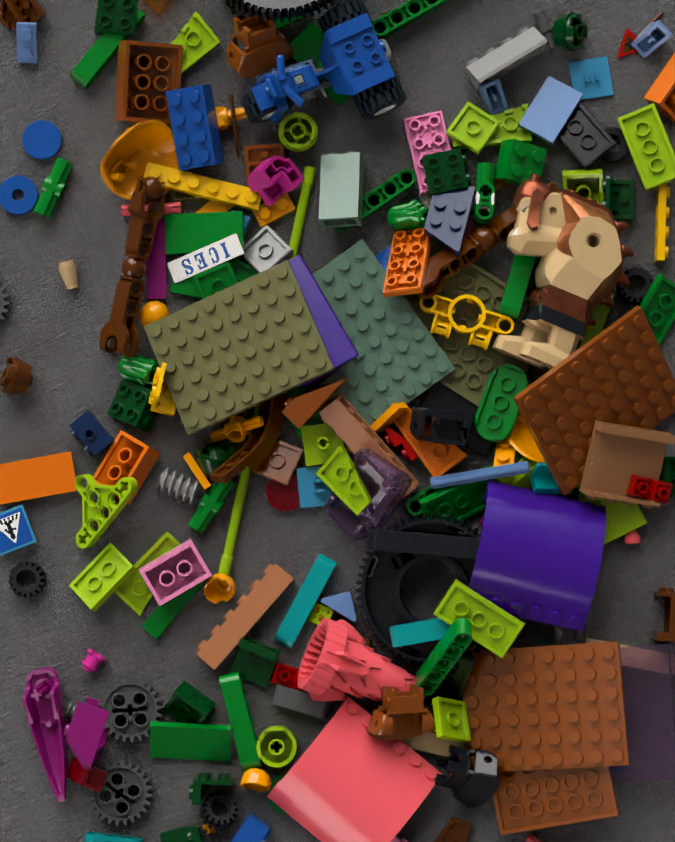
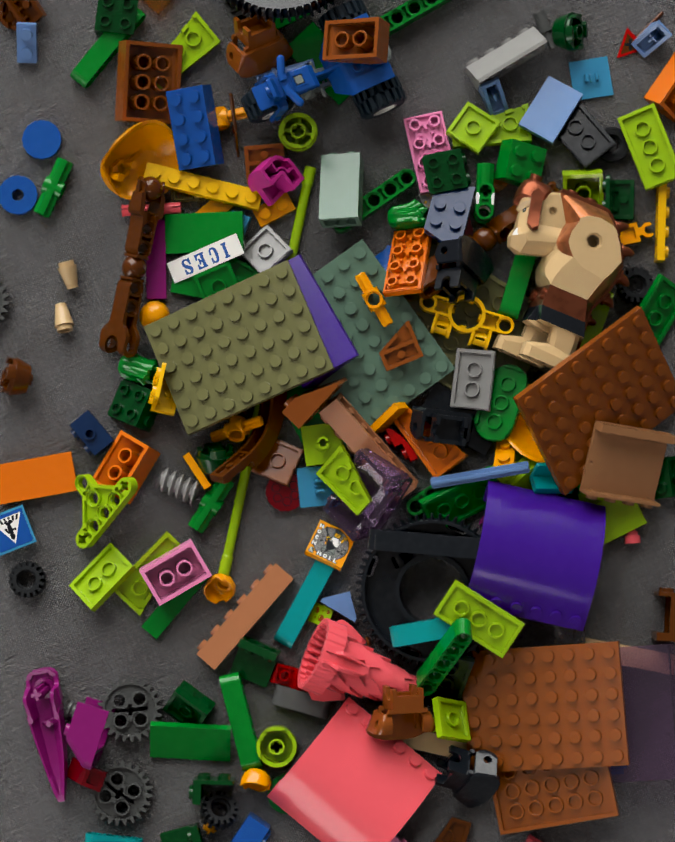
(63, 319): none -> tan cone
(92, 661): dark pink brick -> none
(329, 545): none -> tile
(356, 40): none -> dark orange slope
(379, 309): none -> light orange axle
(401, 348): none -> dark orange wing
(471, 268): none -> black piece
(473, 379): none -> light grey tile
(633, 233): none -> light orange plate
(649, 488): red slope -> none

